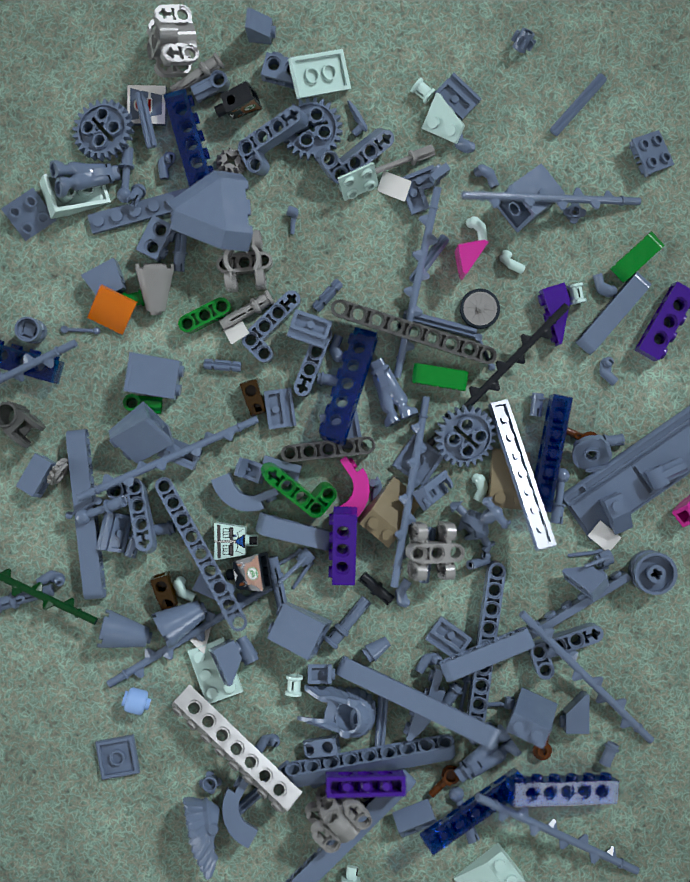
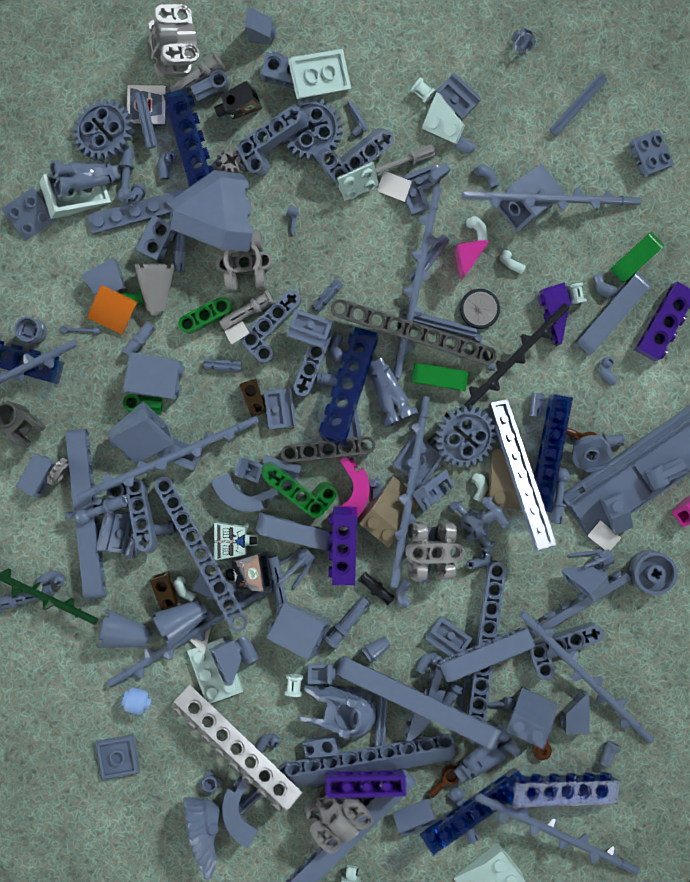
(139, 338): none -> sand blue pin
(568, 212): sand blue plate -> none

